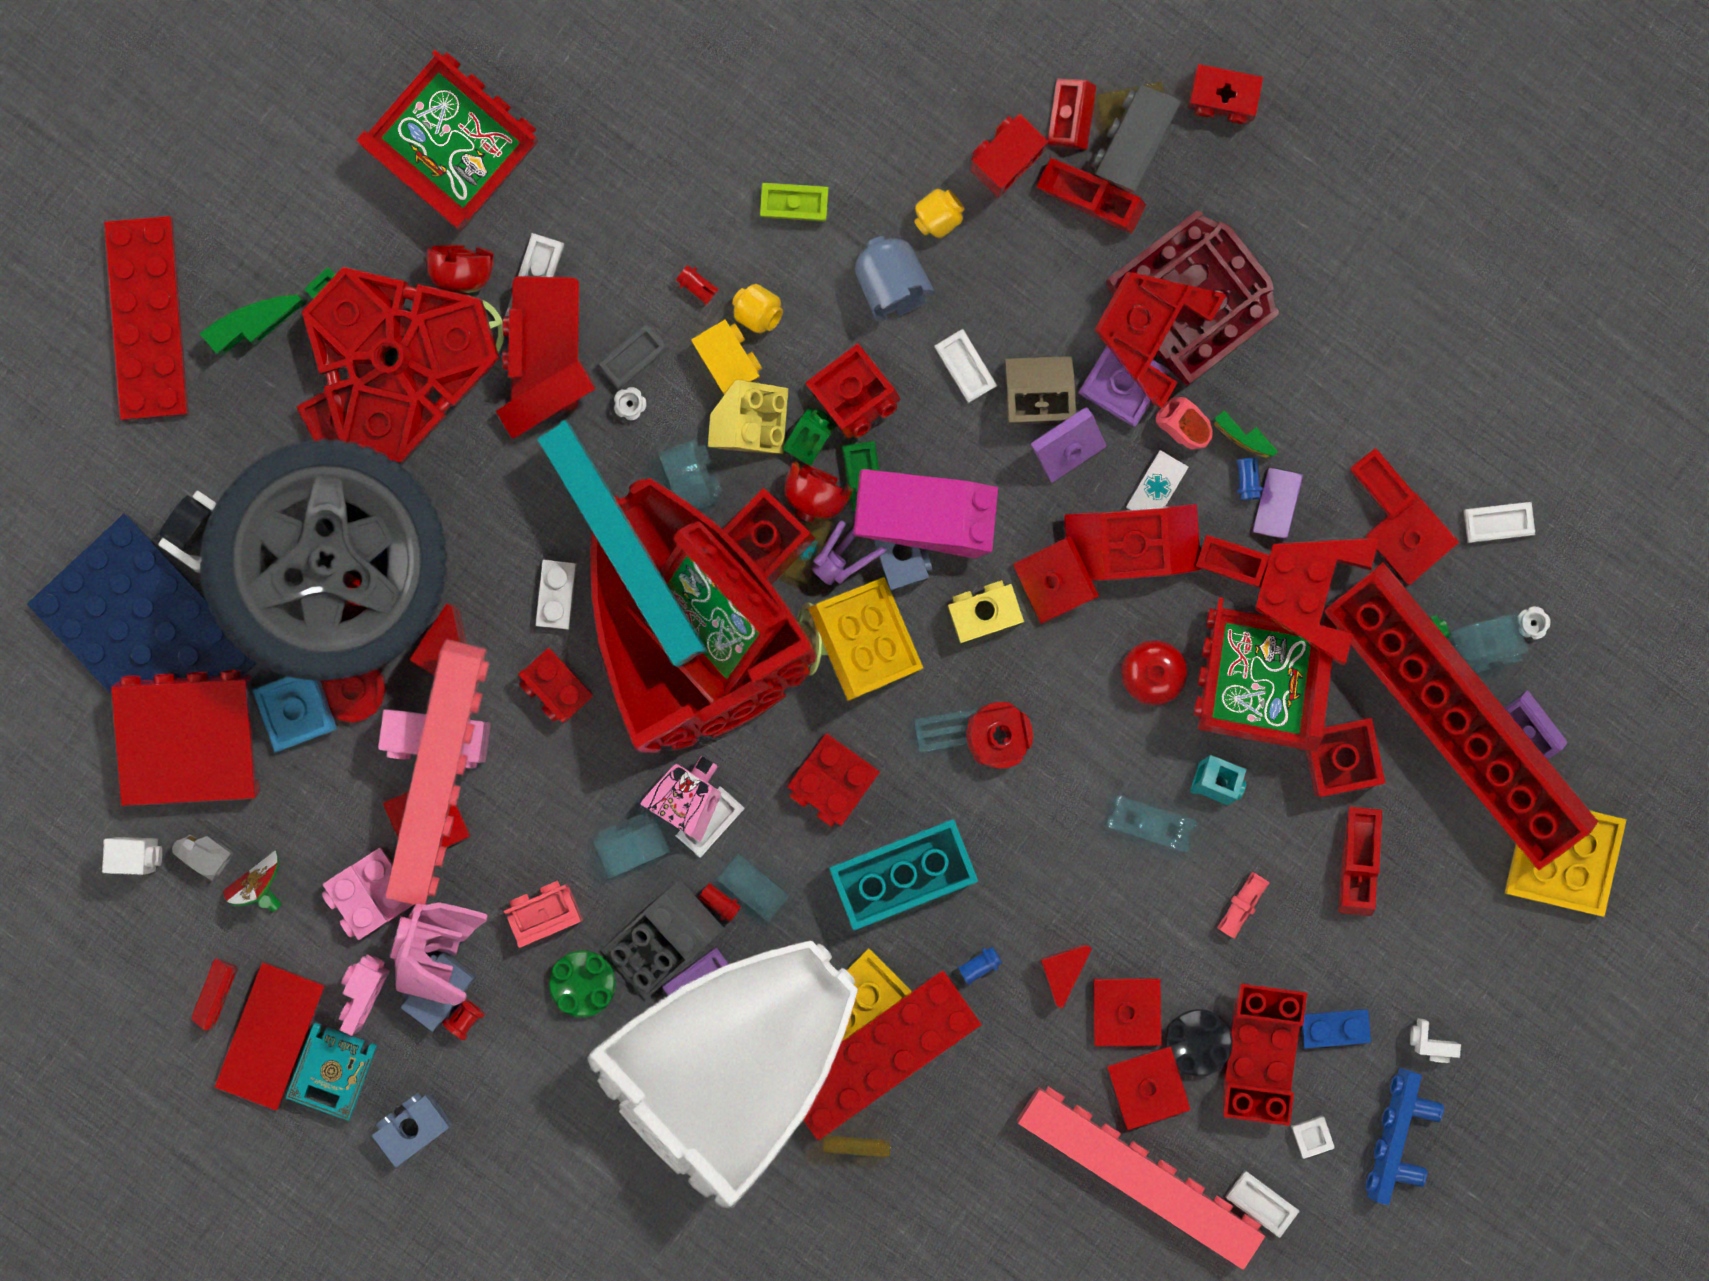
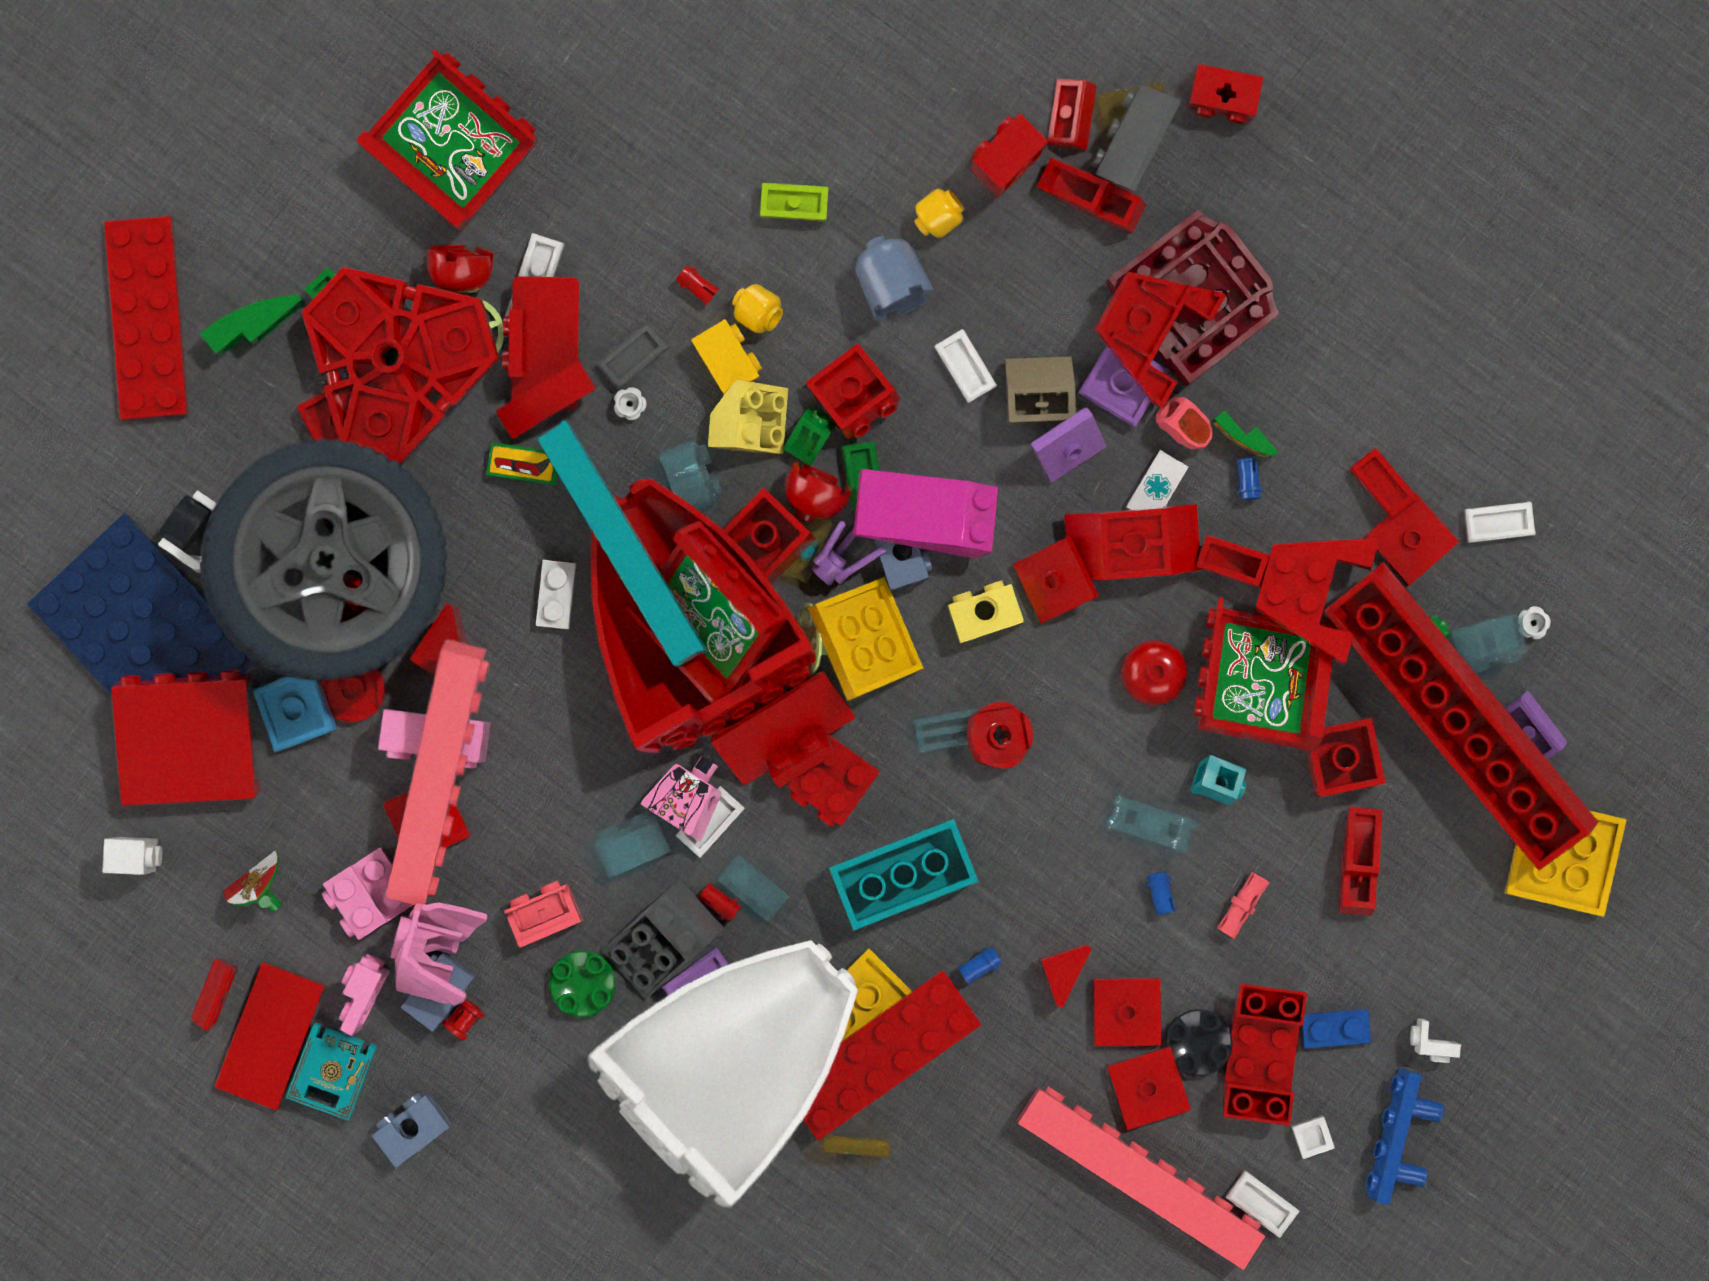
(203, 855): light grey rock -> none
(521, 464): none -> slope
(555, 686): red bracket -> none
(786, 733): none -> red bracket
(1161, 892): none -> blue pin
(1277, 503): medium lavender slope -> none

